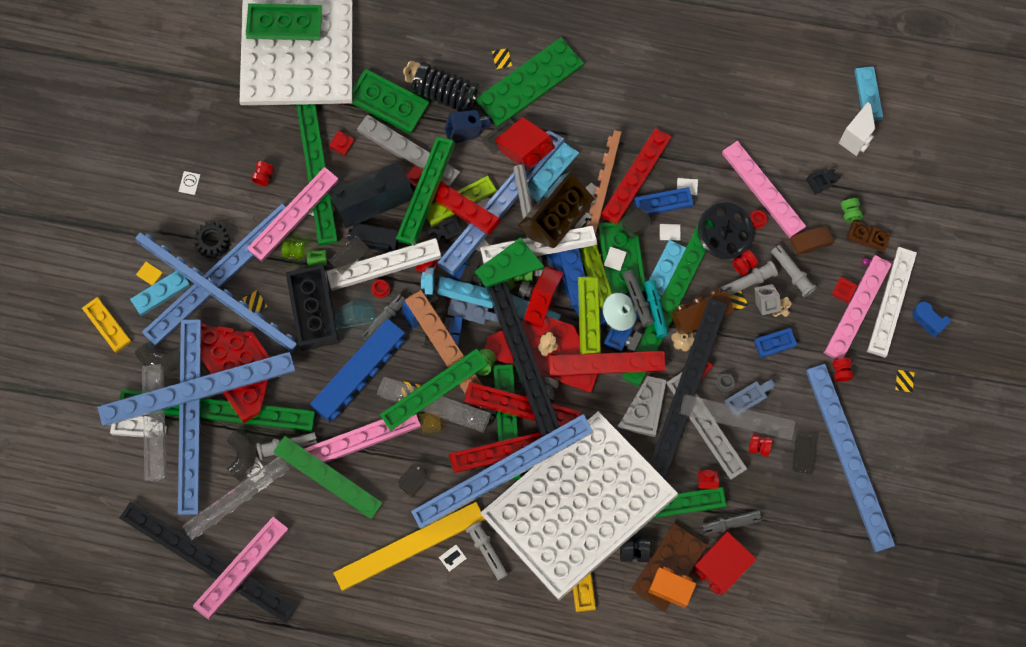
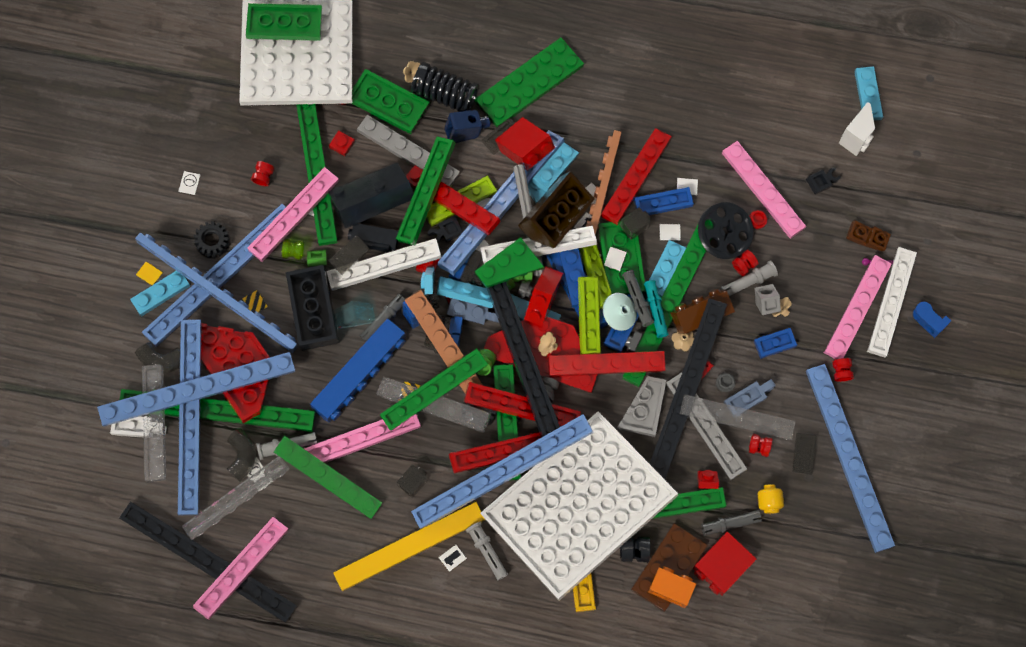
(106, 325): yellow tile -> none
(380, 288): red plate -> none
(429, 423): clear yellow plate -> none
(502, 58): sticker -> none
(738, 301): sticker -> none
(770, 499): none -> yellow head
(798, 278): light grey pin -> none
(810, 240): reddish brown slope -> none
(844, 290): red plate -> none
(851, 210): bright green wheel -> none
(905, 381): sticker -> none

